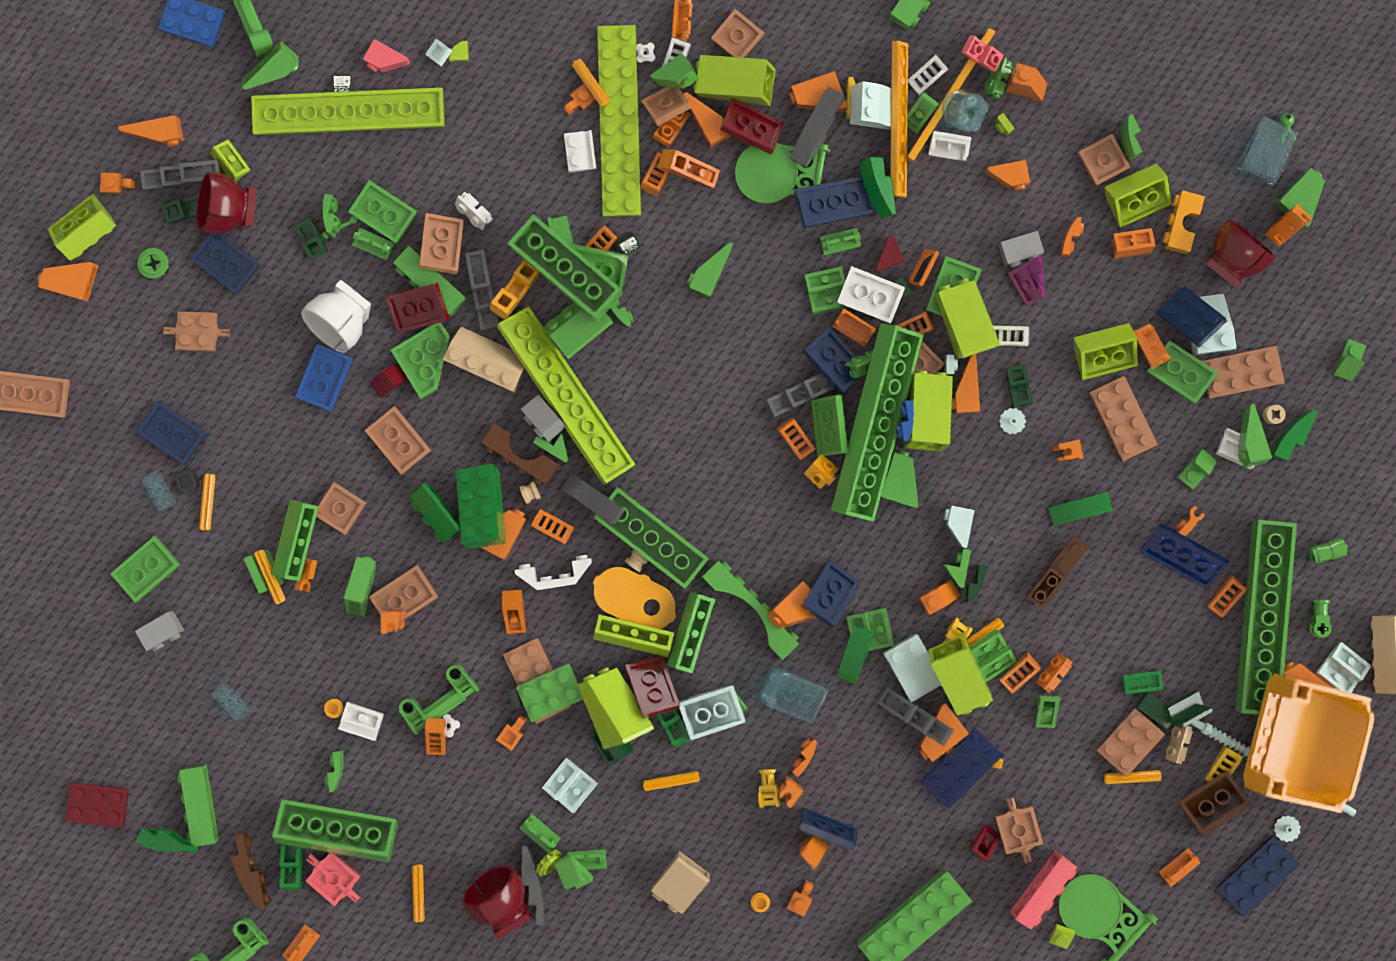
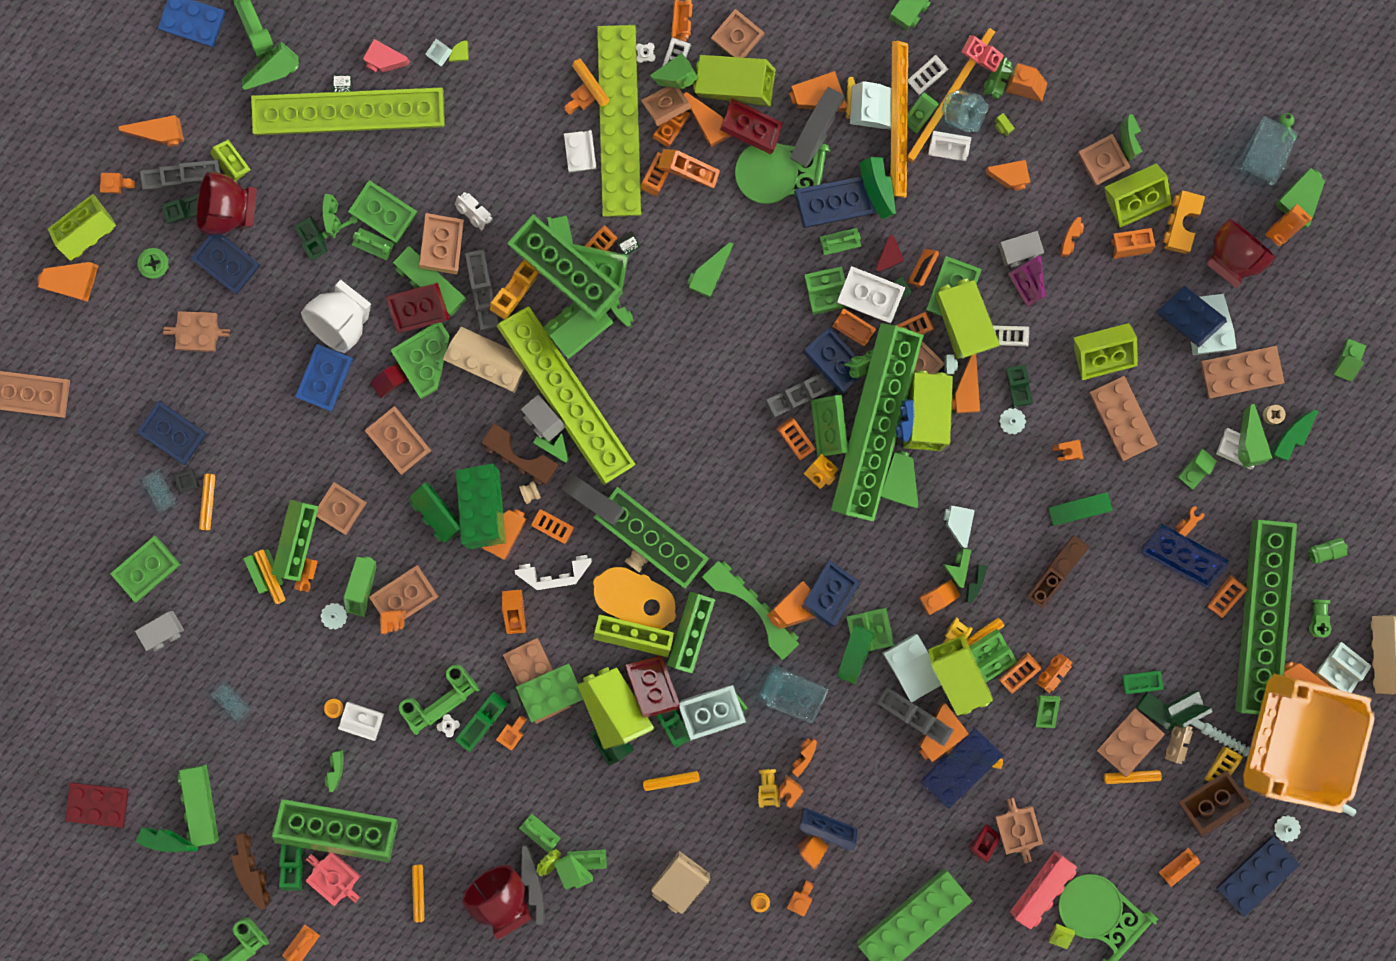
(333, 616): none -> light aqua piece
(435, 735): orange slope -> none
(481, 722): none -> green slope
(570, 785): light aqua slope -> none
(1151, 346): orange hinge -> none
(1184, 373): bright green plate -> none

